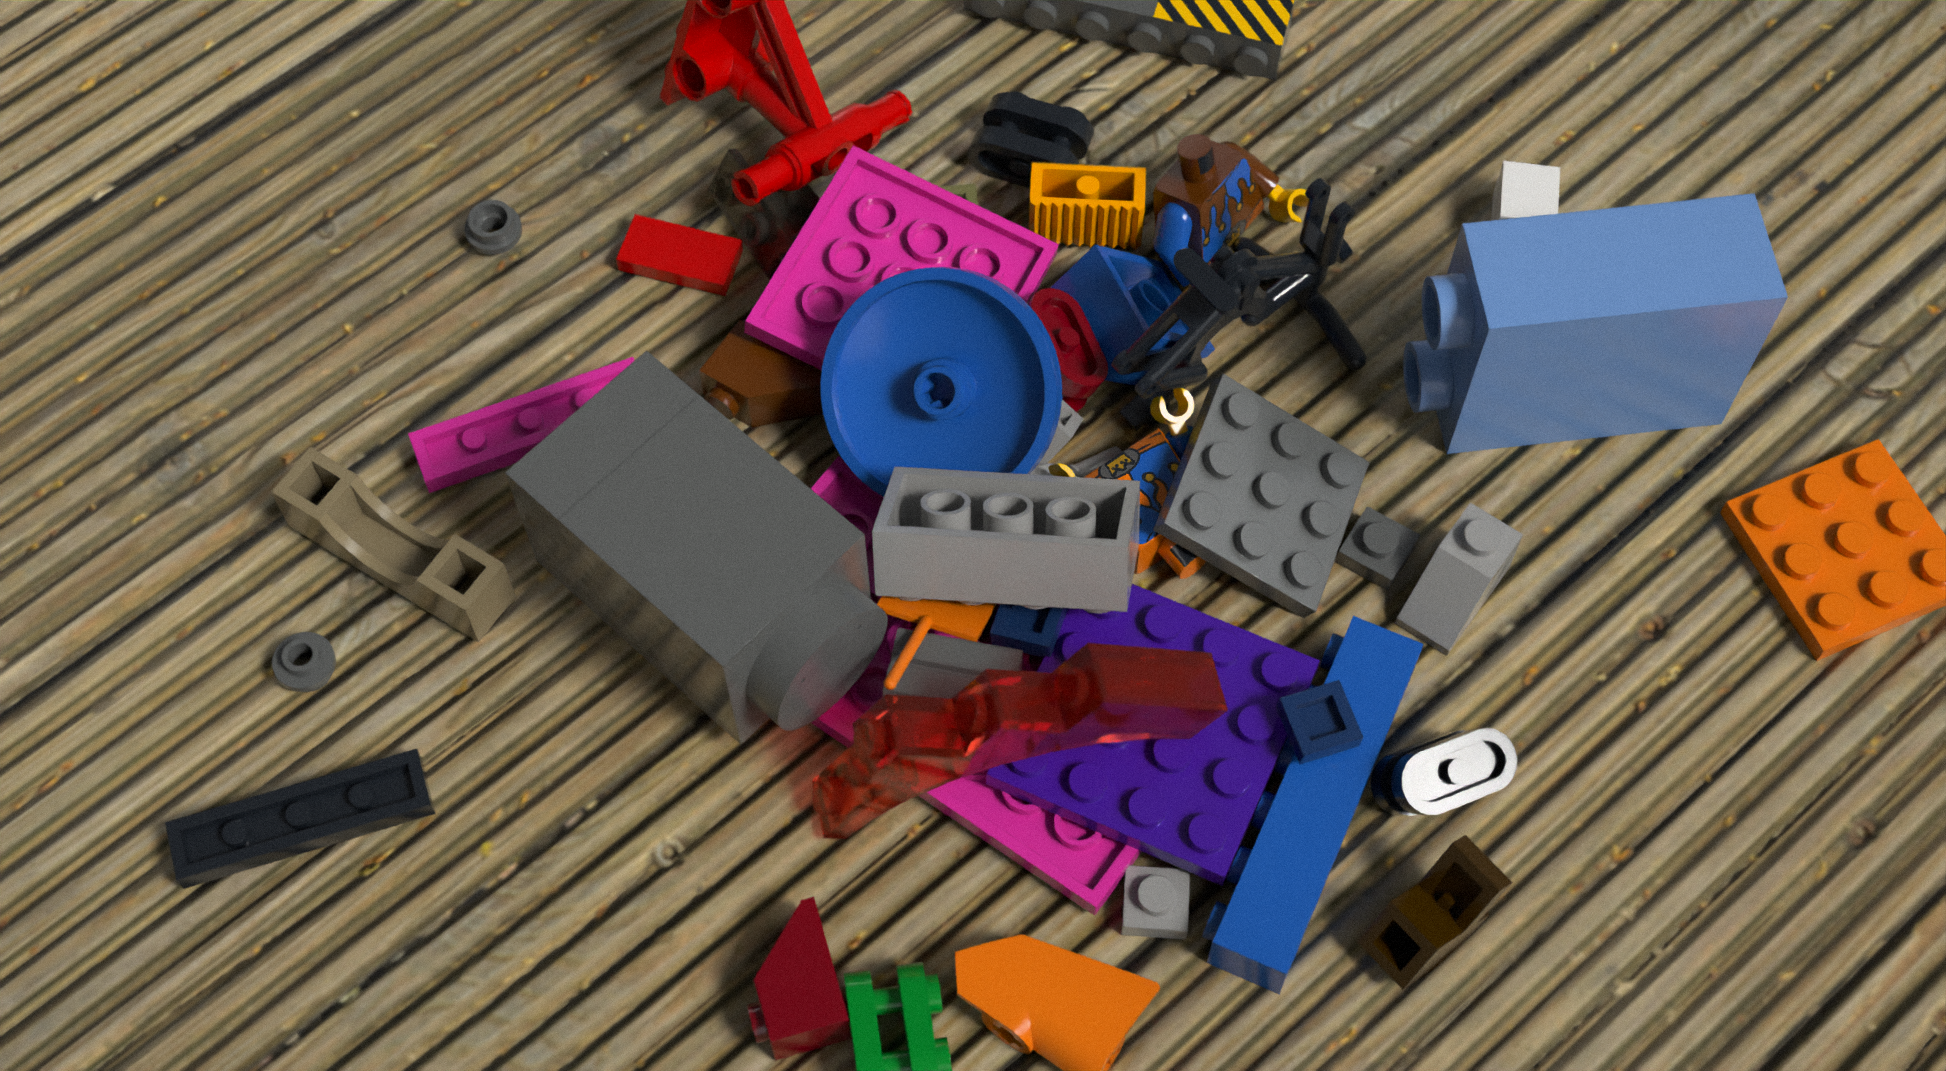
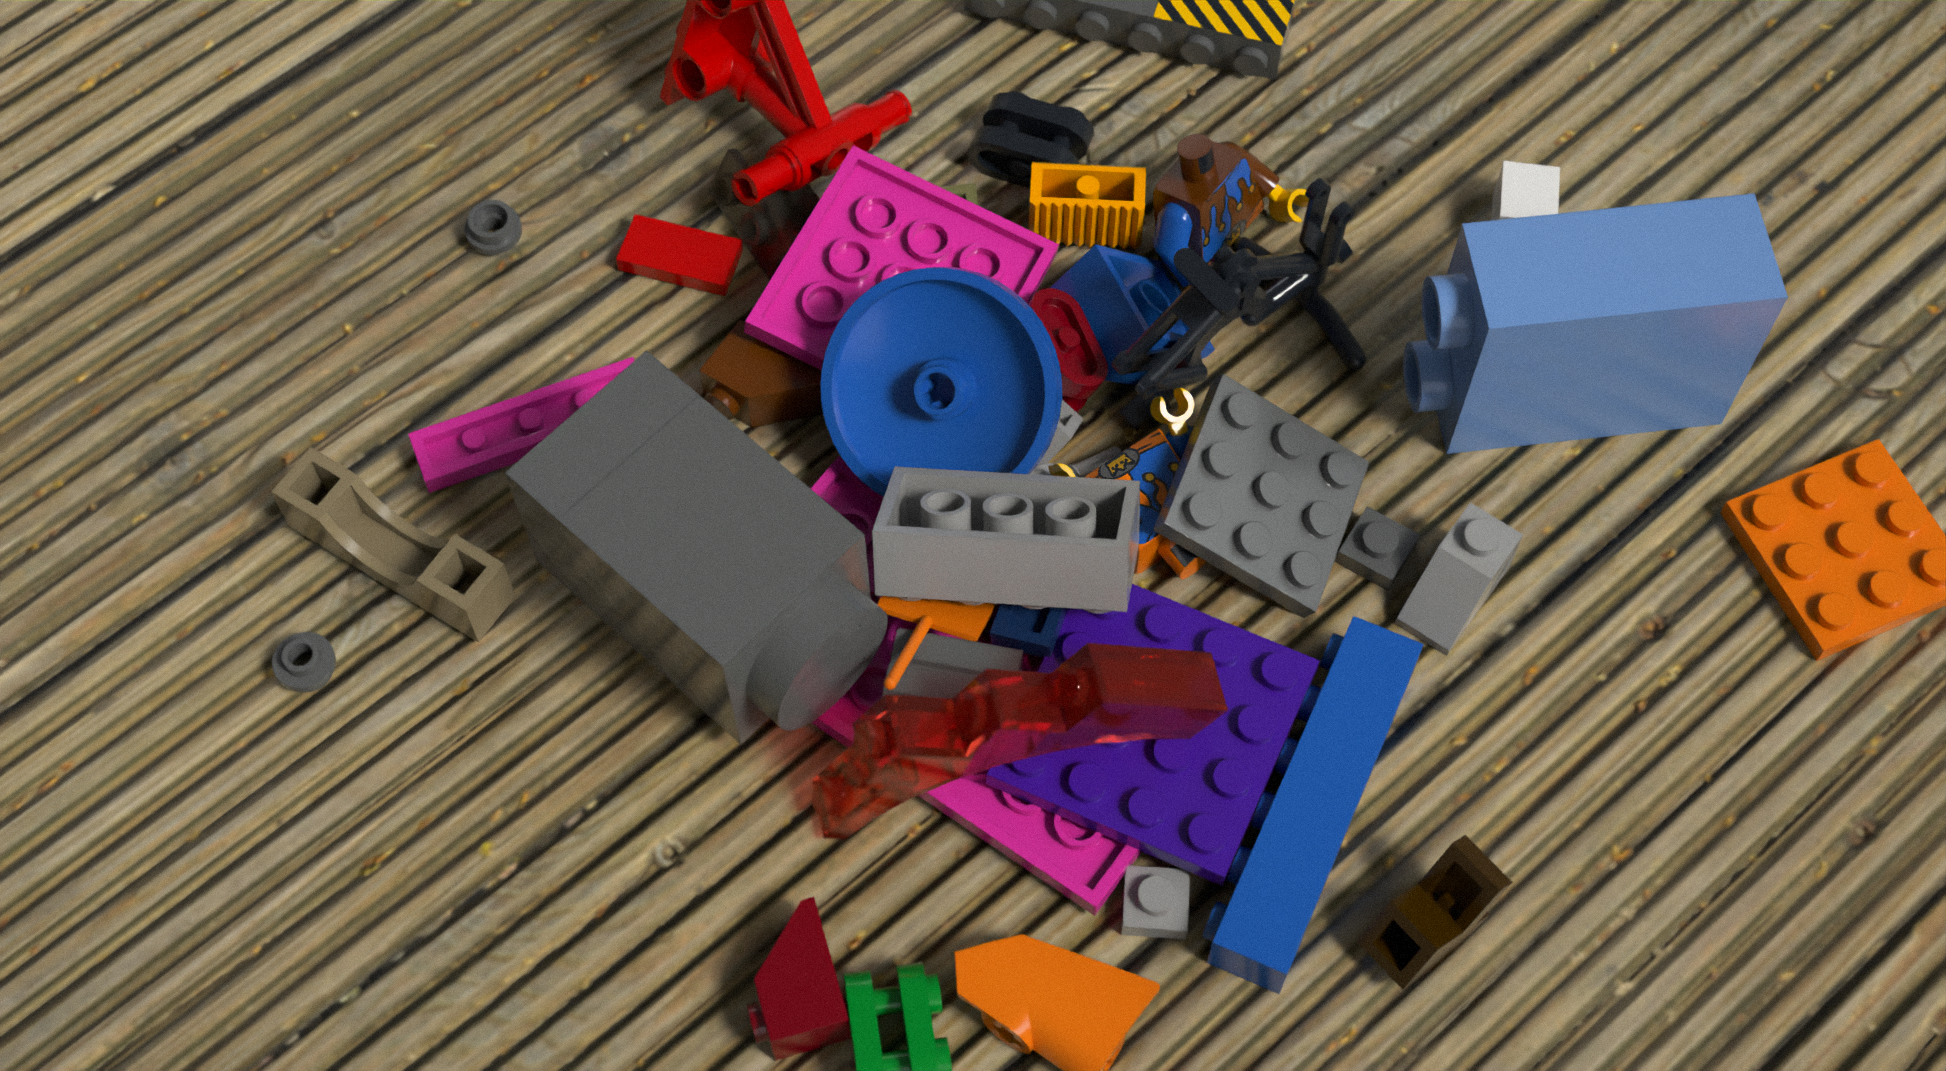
(299, 818): black plate -> none
(1319, 722): dark blue plate -> none
(1444, 772): brick -> none

